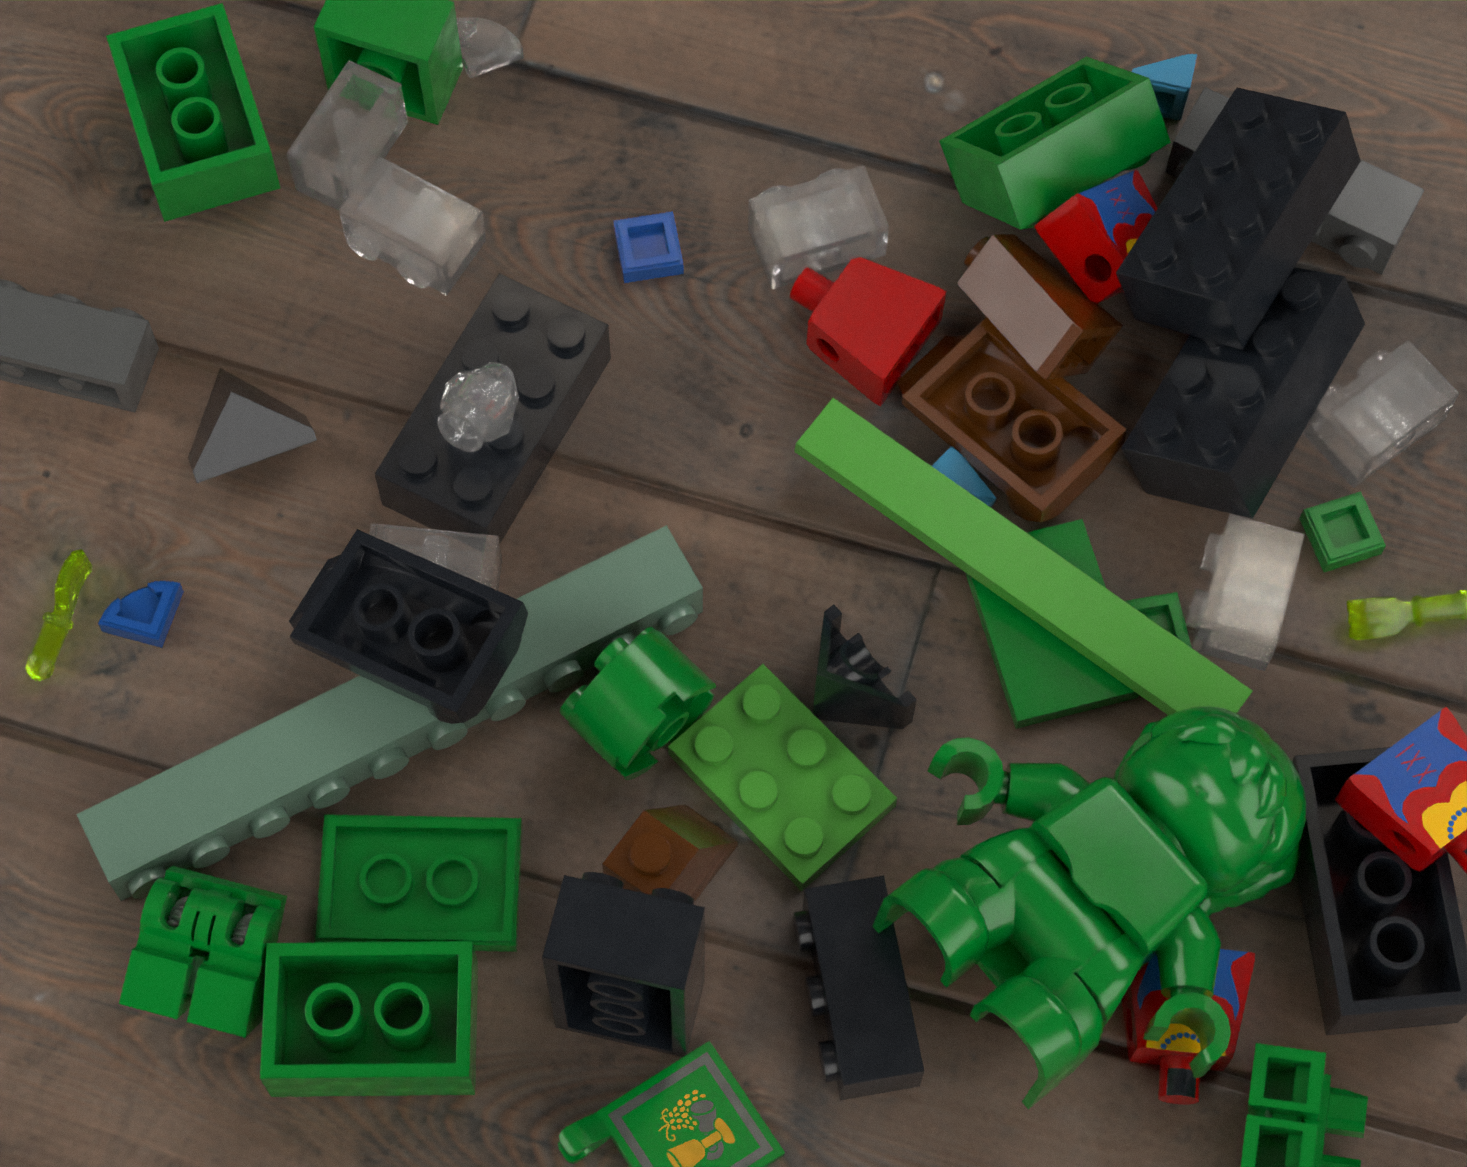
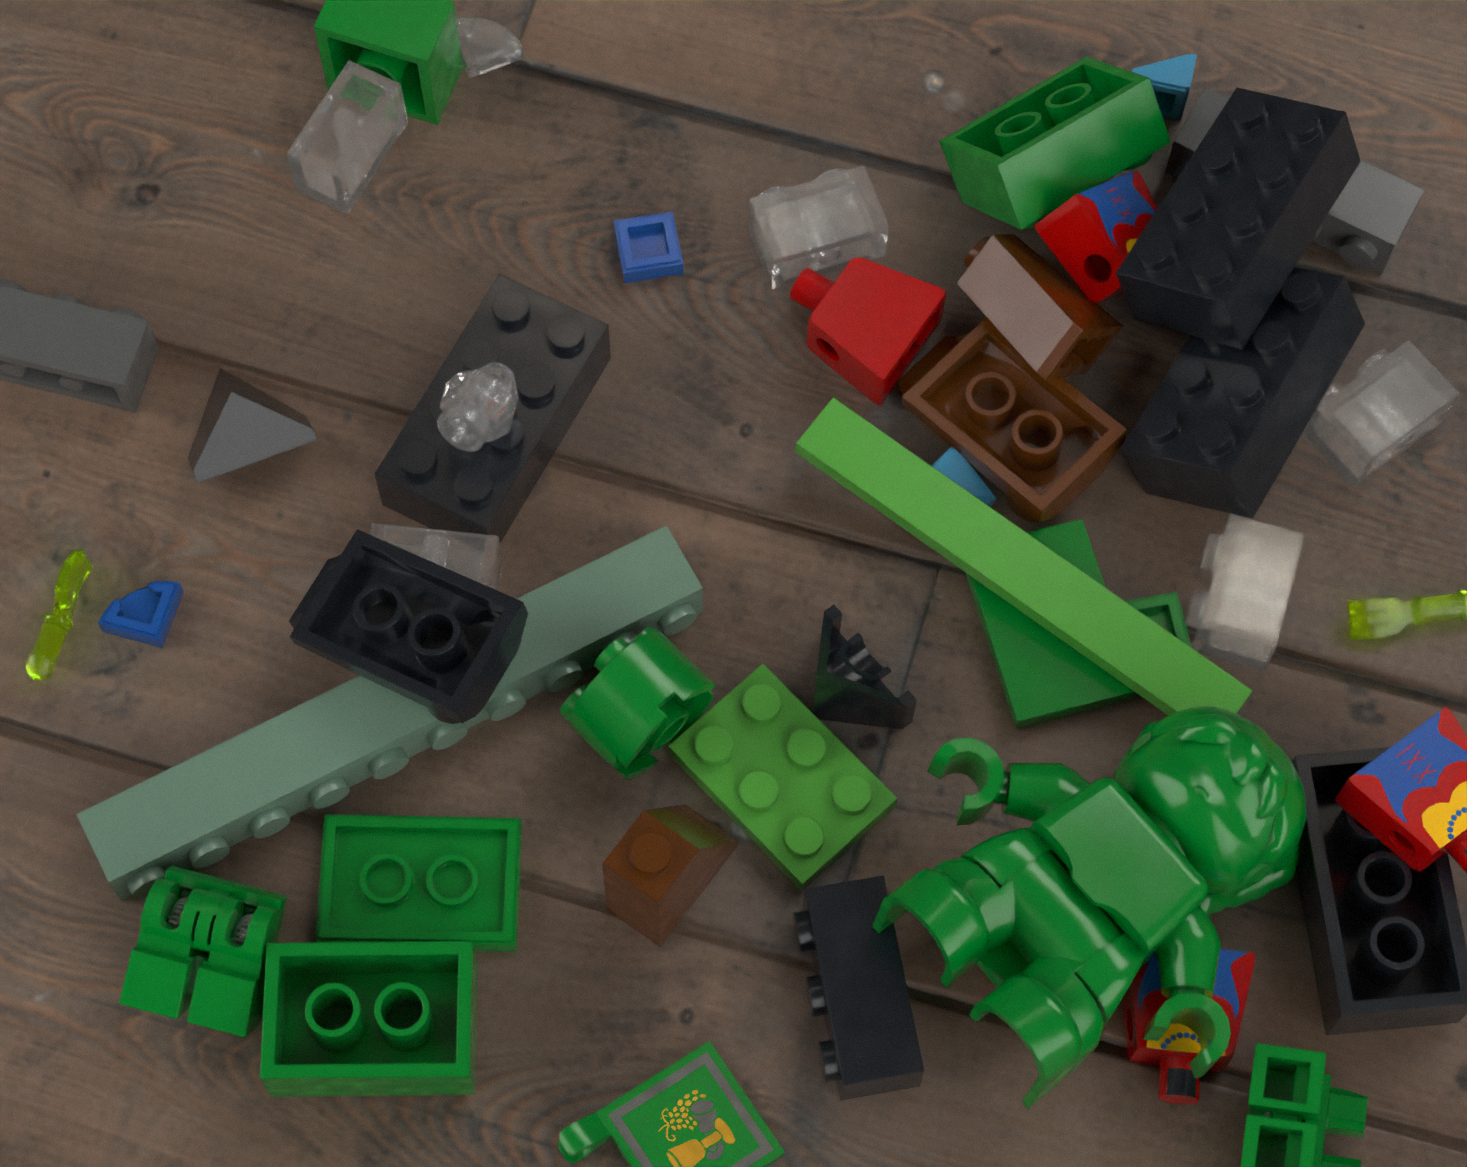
(193, 112): green brick -> none
(412, 226): clear brick -> none
(625, 963): black brick -> none
(1342, 531): green tile -> none

